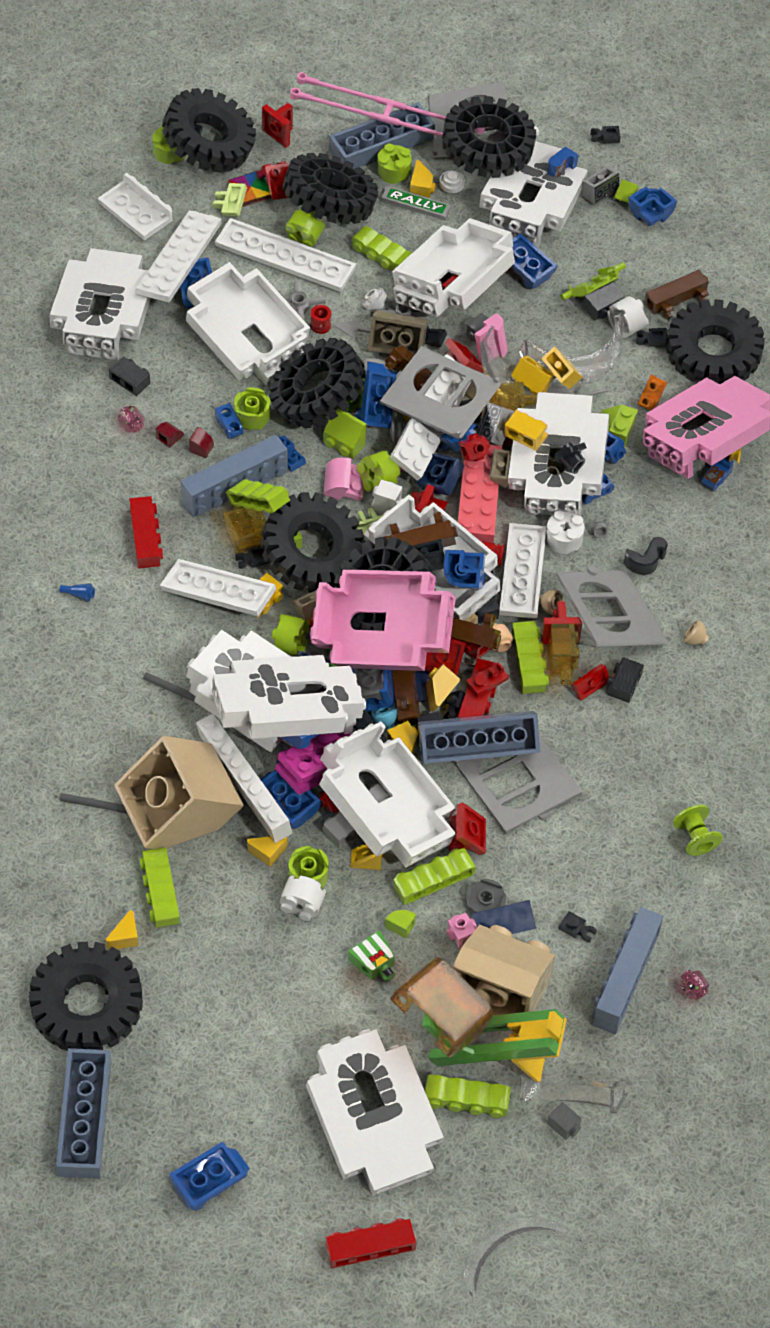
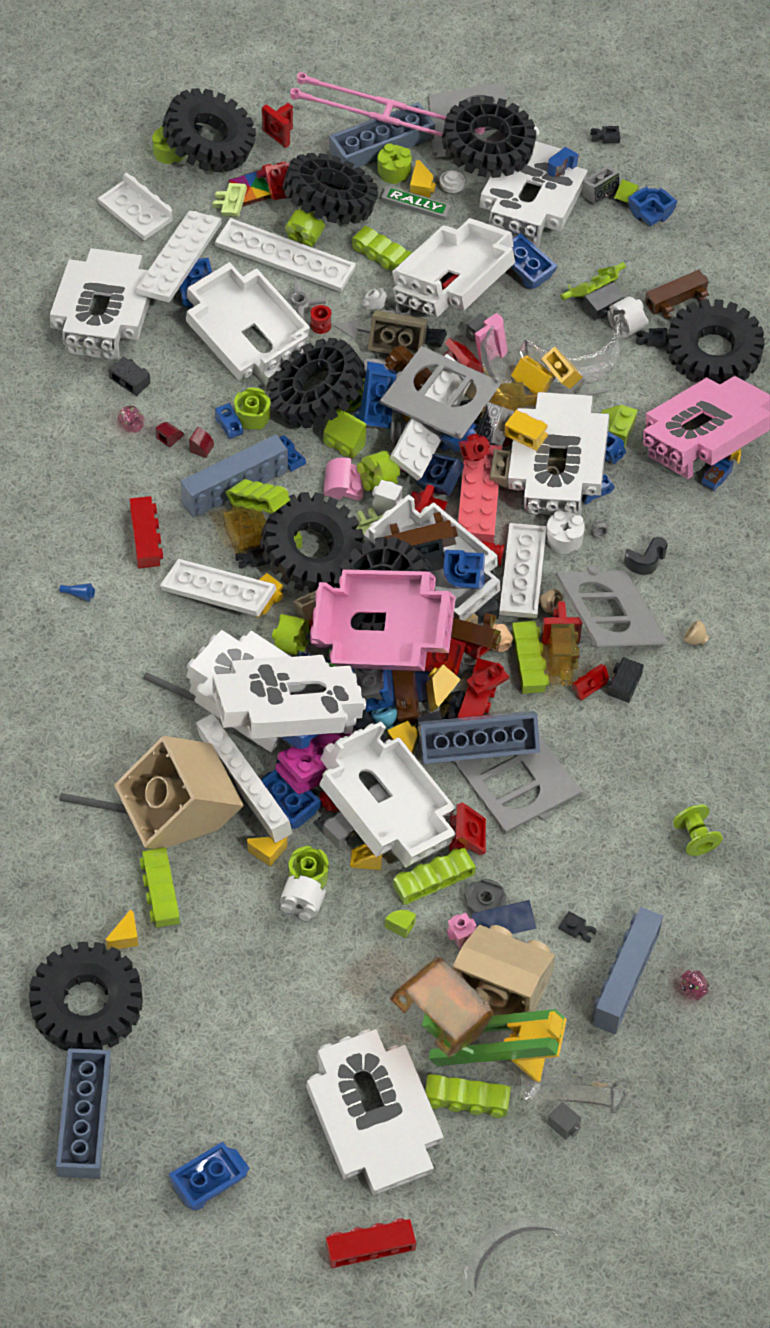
(373, 957): torso -> none
(570, 456): black piece -> none
(652, 392): orange hips -> none

